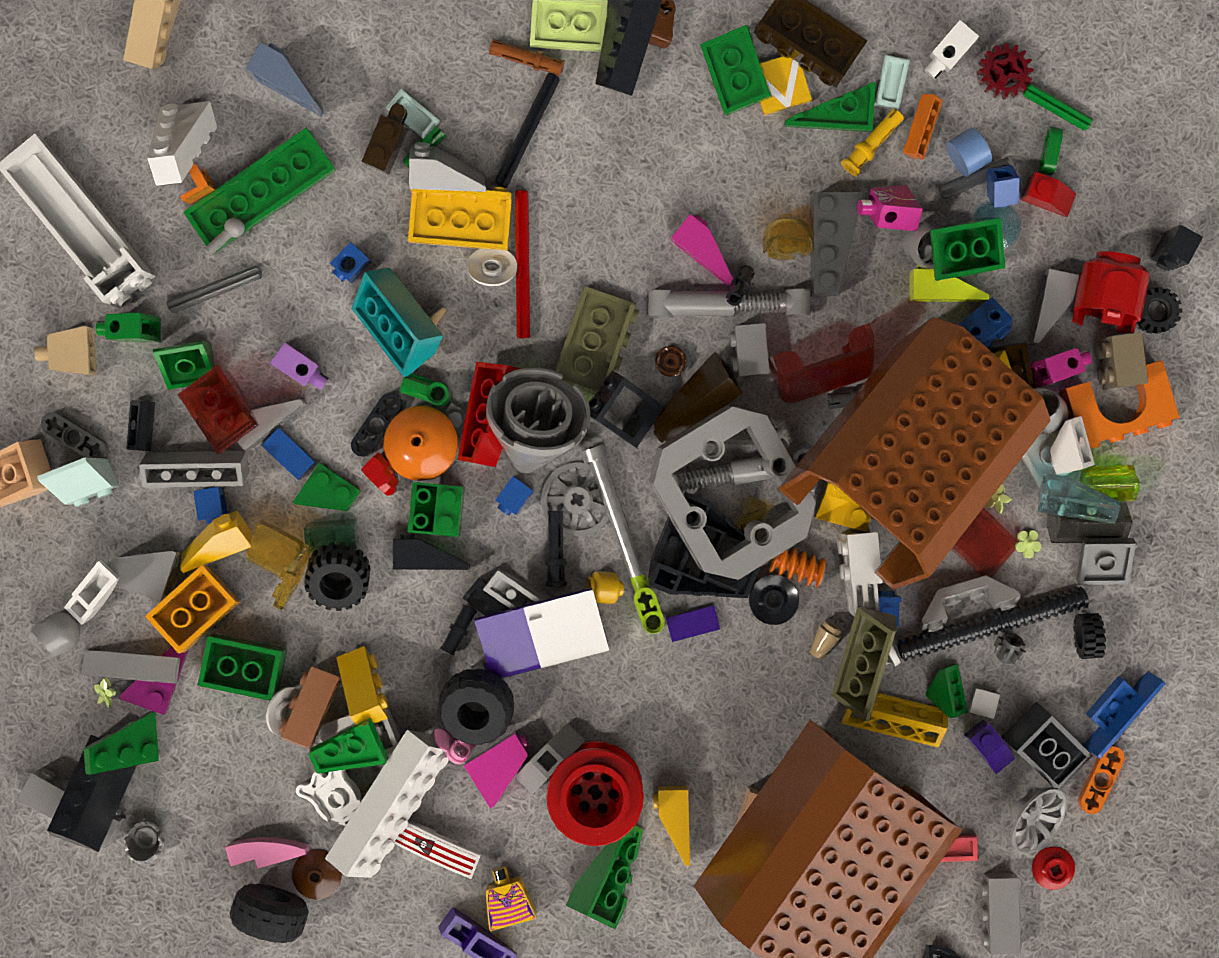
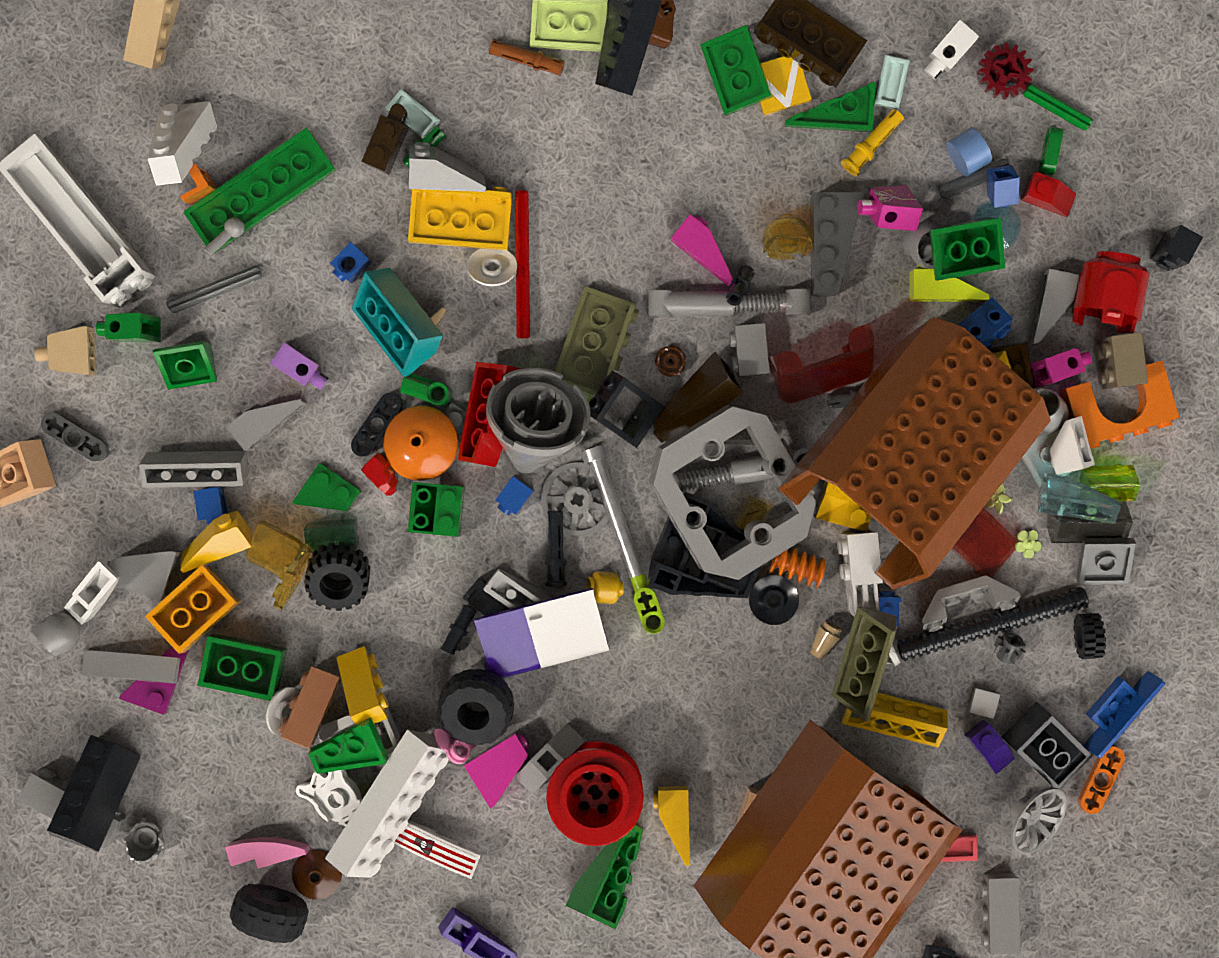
(80, 481): light aqua slope -> none
(105, 692): yellowish green plant -> none
(125, 748): green wing -> none
(140, 425): black brick -> none
(219, 408): clear red slope -> none
(273, 70): sand blue slope -> none
(288, 453): blue tile -> none
(421, 555): black slope -> none
(508, 901): torso -> none
(527, 130): black axle -> none
(692, 623): dark purple tile -> none
(922, 126): orange piece -> none
(948, 692): green slope -> none
(1049, 858): red piece -> none
(1171, 311): black tyre -> none

